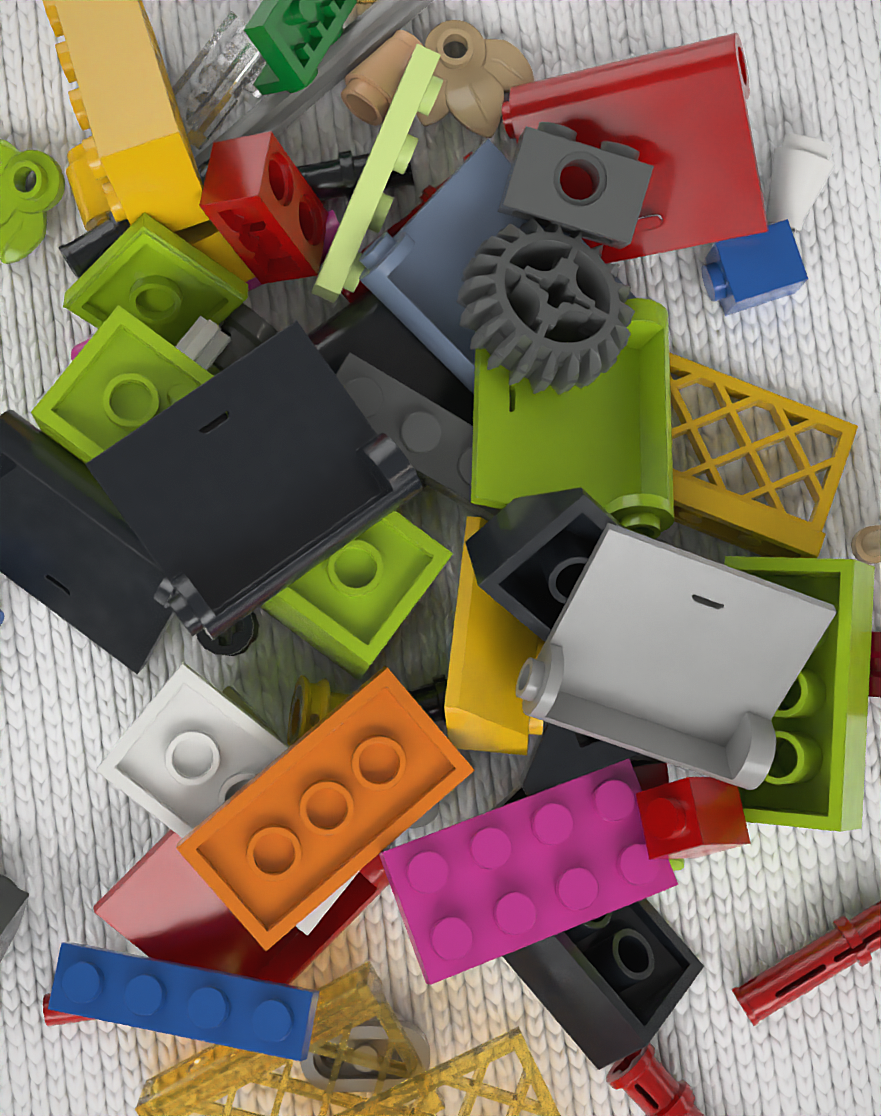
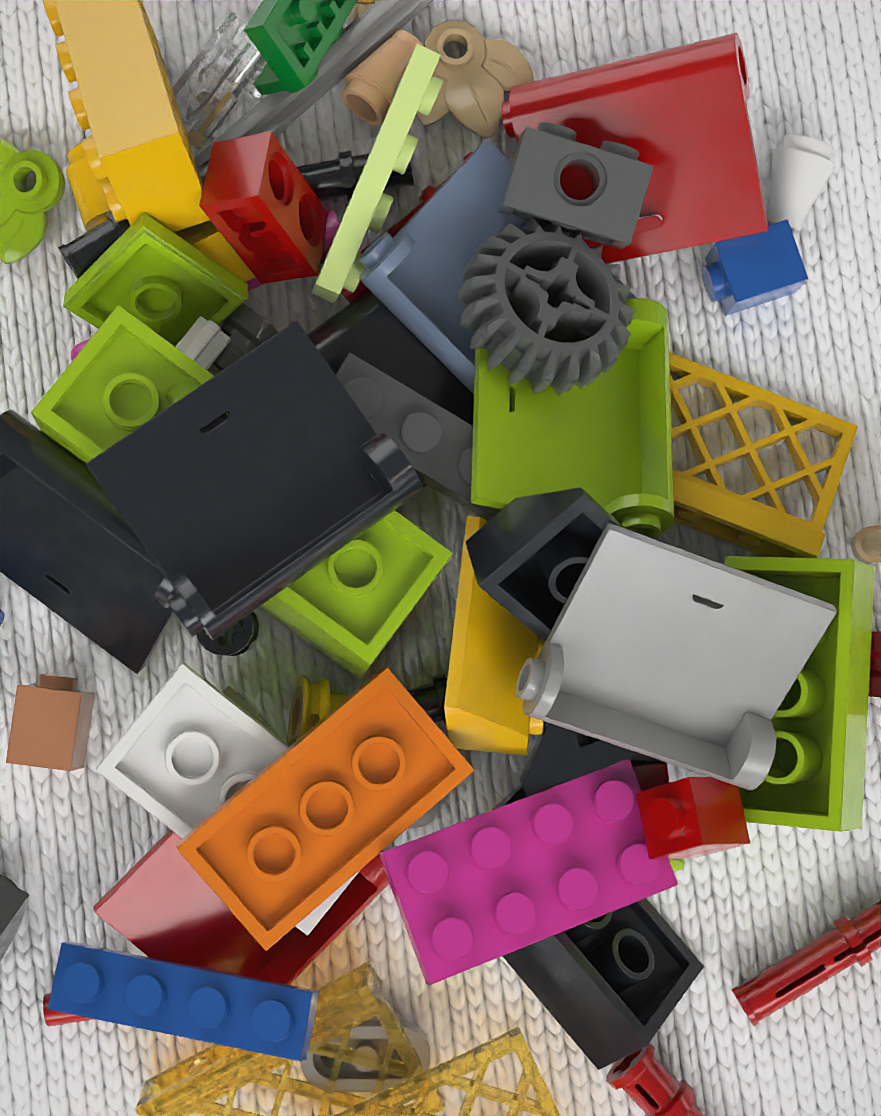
(50, 724): none -> nougat brick

